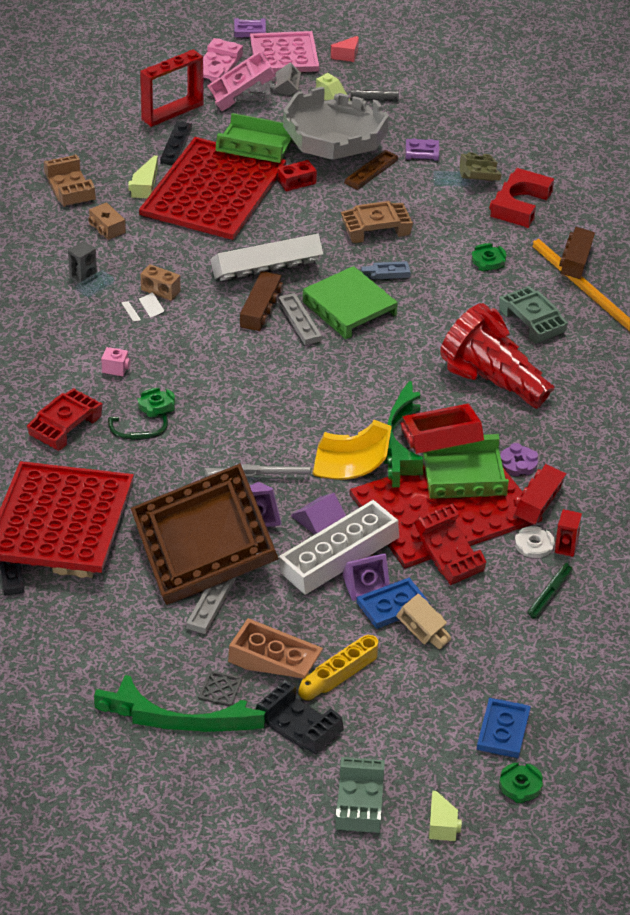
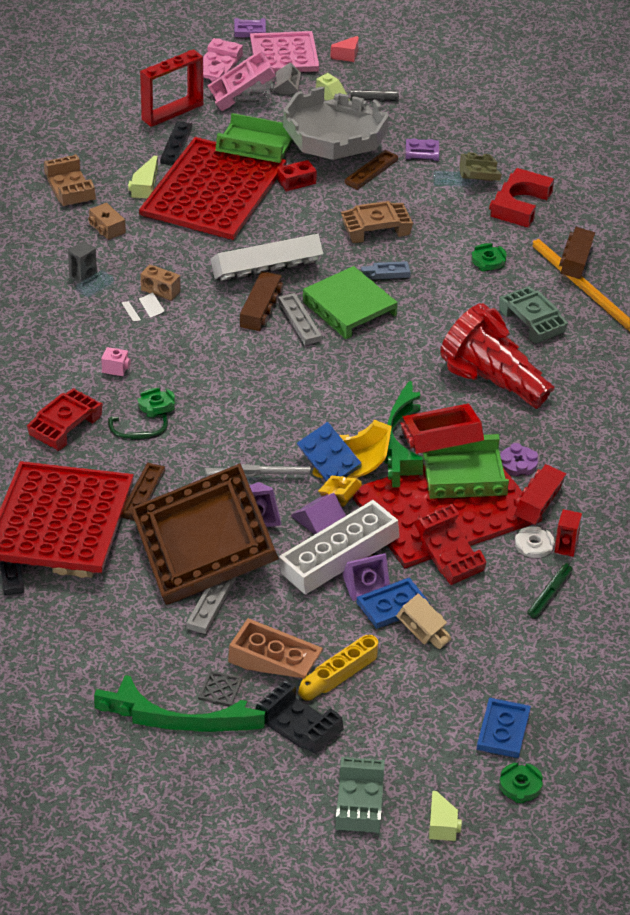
(144, 488): none -> reddish brown tile
(329, 453): none -> blue plate
(342, 487): none -> yellow cylinder

